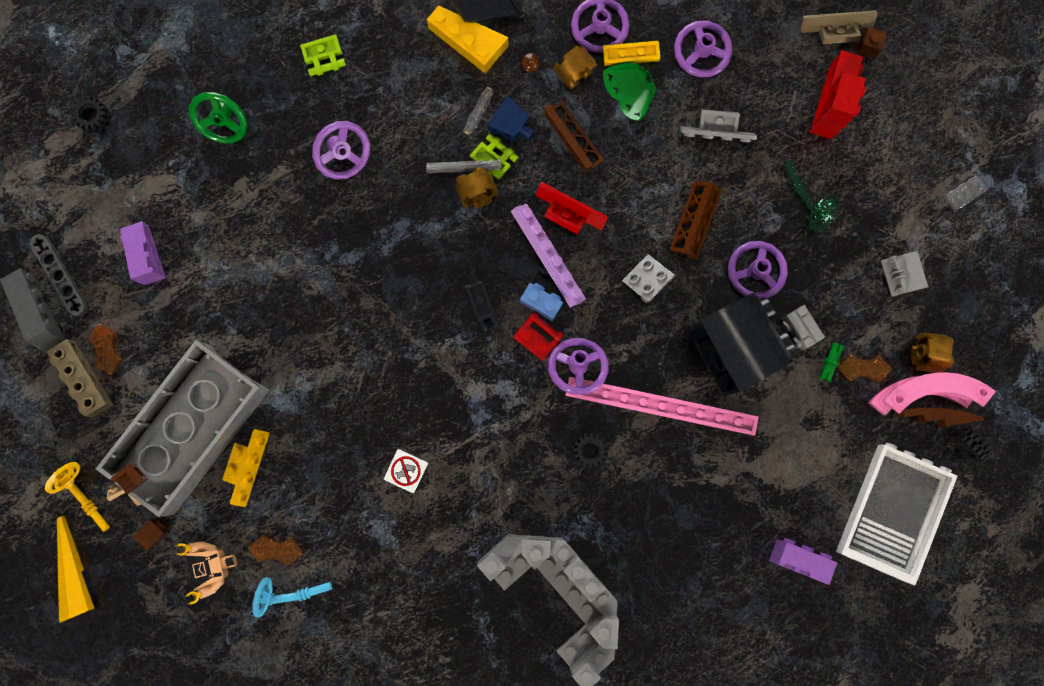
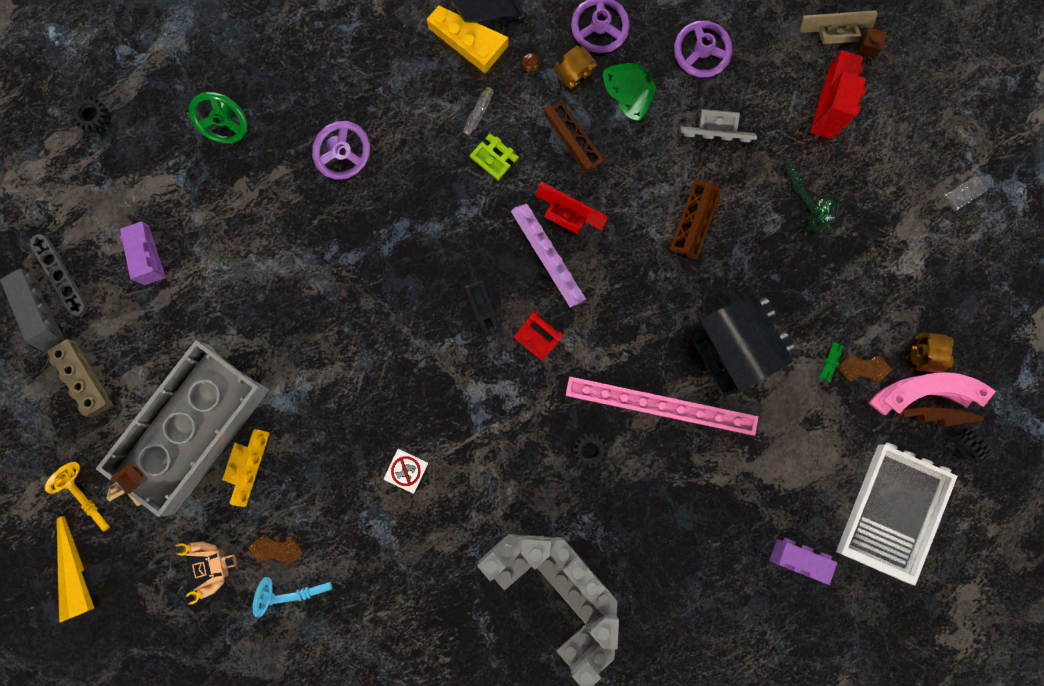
(103, 341): clear orange tile -> none
(151, 533): reddish brown brick -> none
(321, 50): lime plate -> none
(446, 167): light grey axle -> none
(476, 188): pearl gold brick -> none
(510, 121): dark blue torso -> none
(541, 302): medium blue brick -> none
(578, 365): medium lavender piece -> none
(631, 53): yellow plate -> none
(648, 278): light grey hinge -> none
(764, 266): medium lavender piece -> none
(802, 328): light grey brick -> none
(904, 273): light grey hinge -> none

